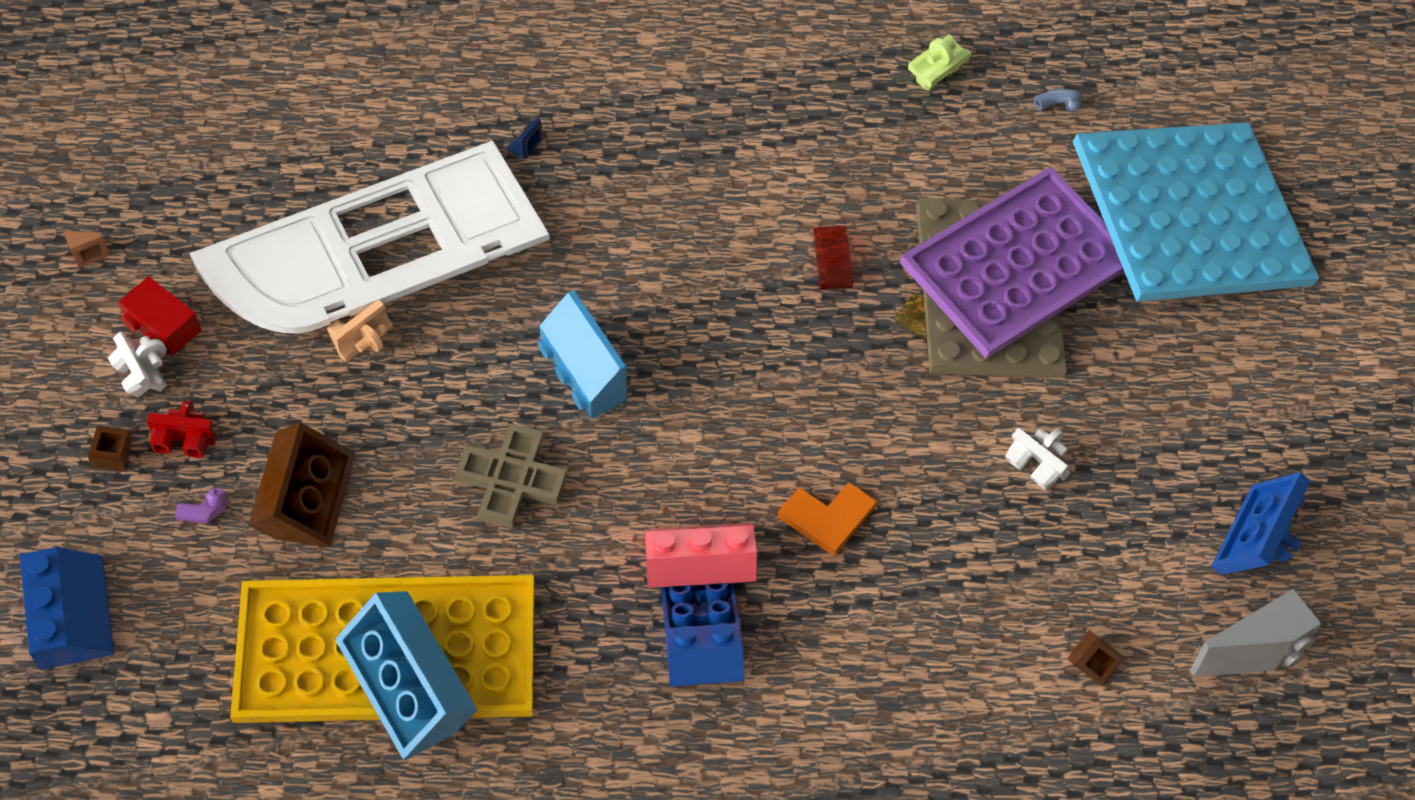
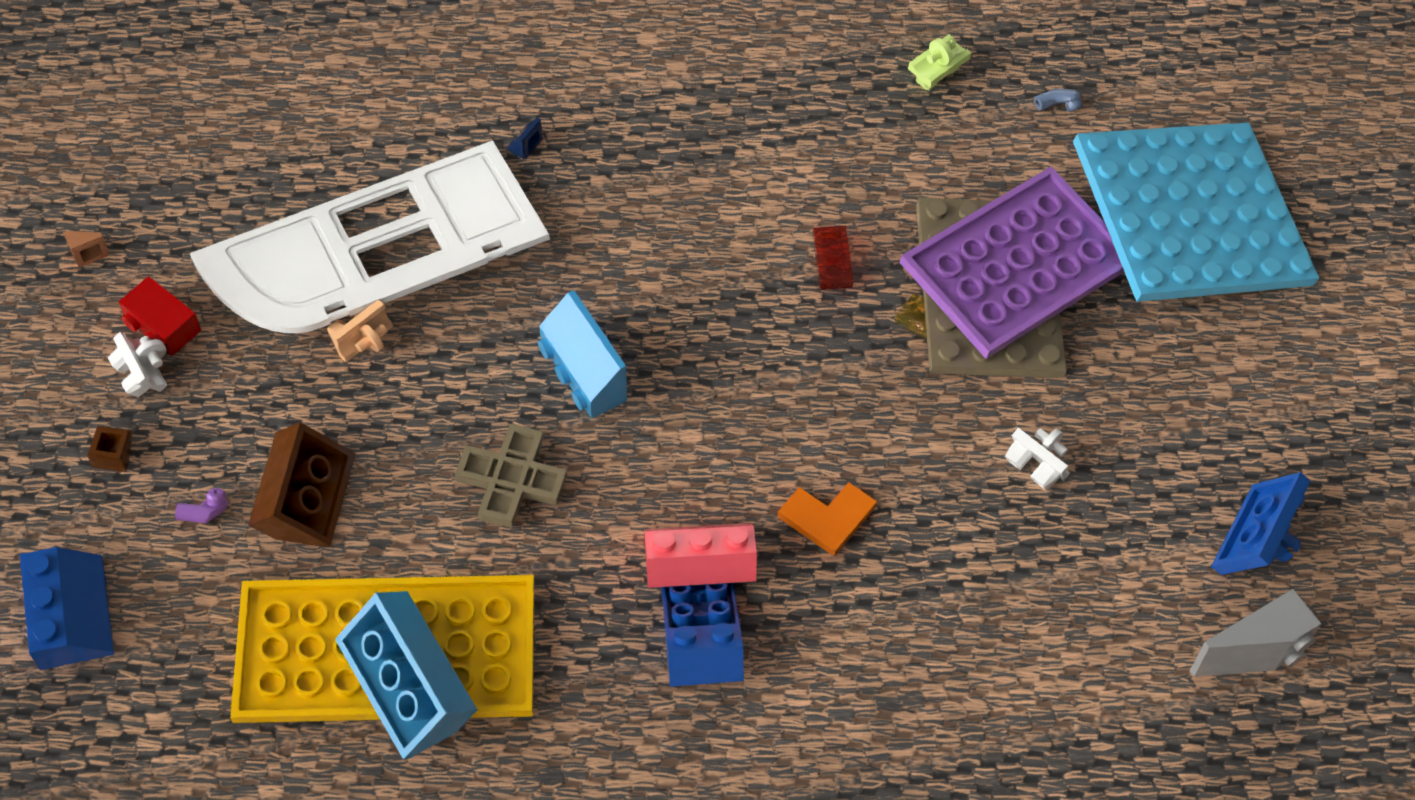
(181, 426): red hips -> none
(1095, 658): reddish brown slope -> none

